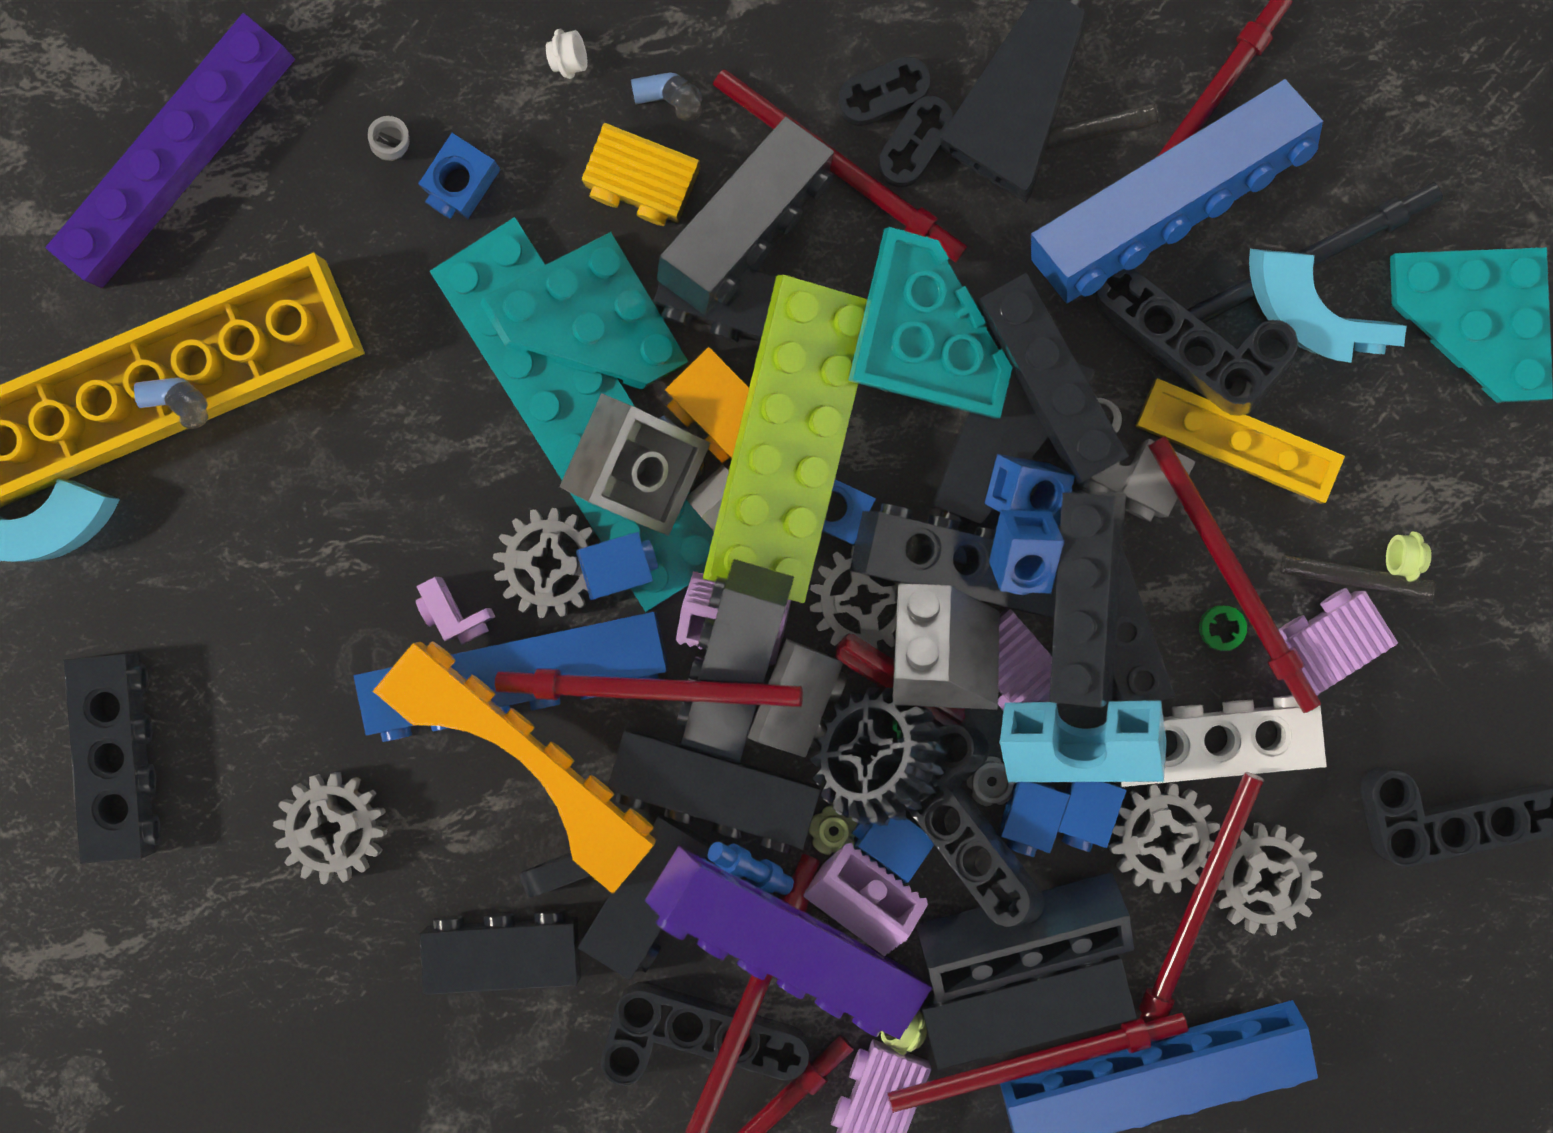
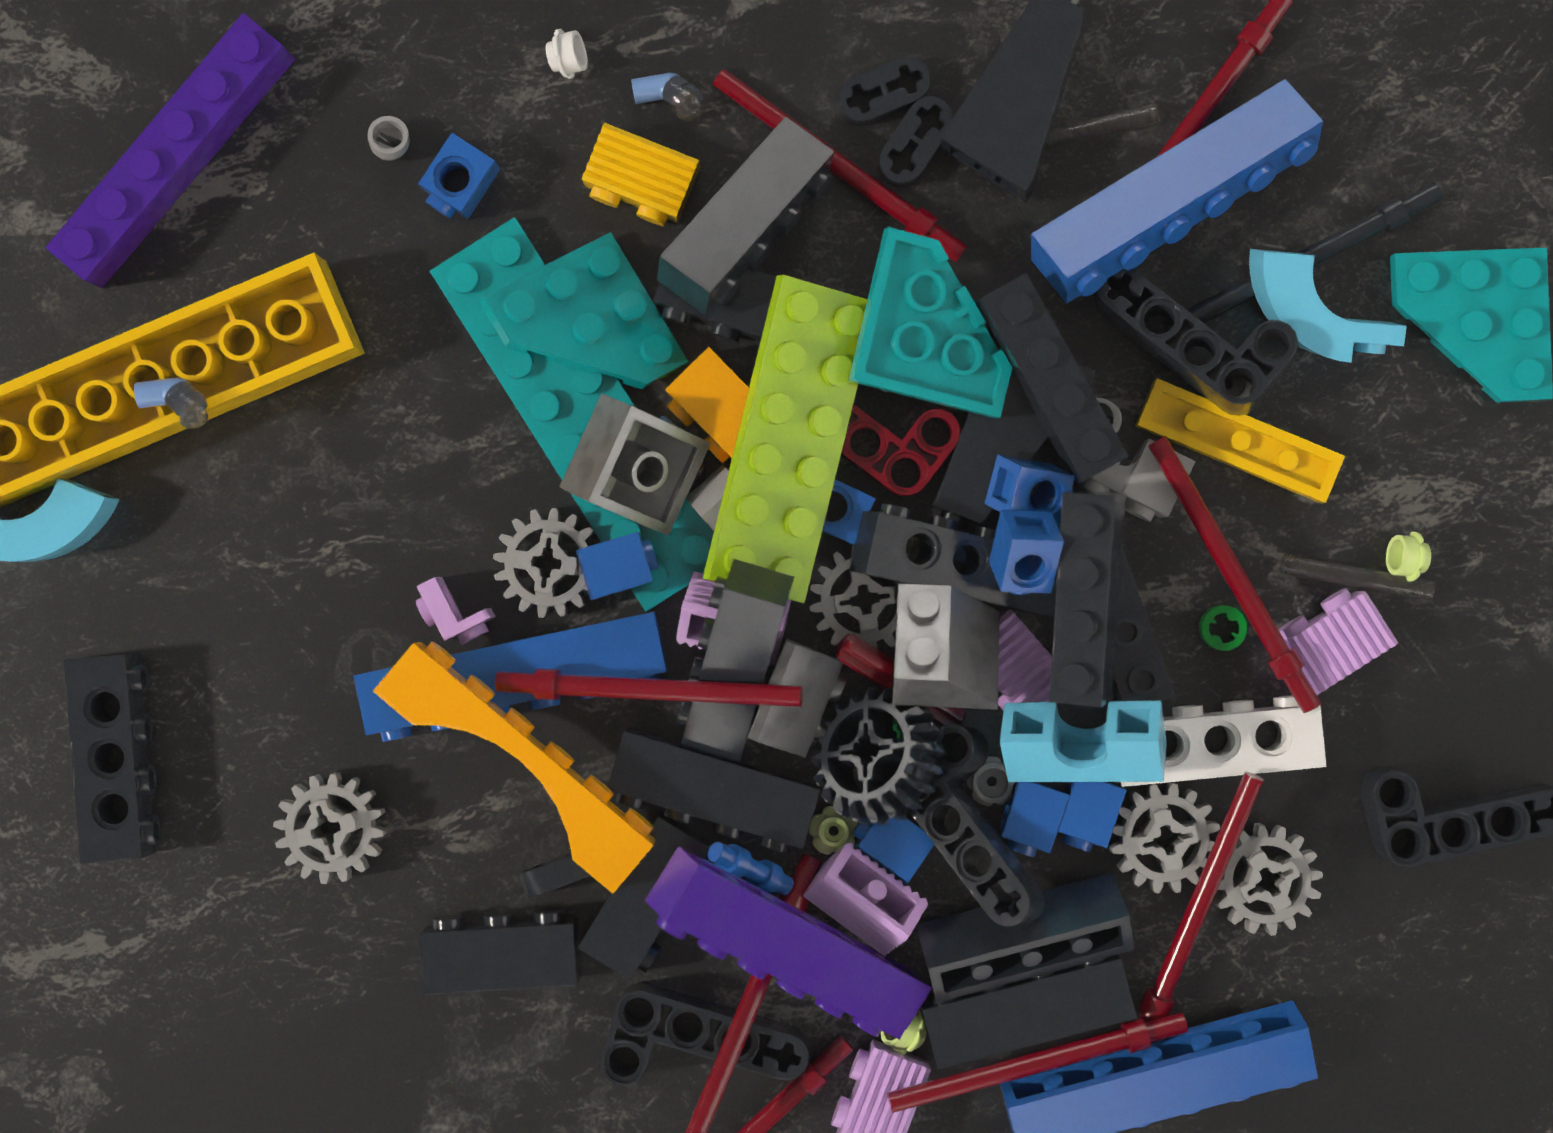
(893, 449): none -> dark red beam

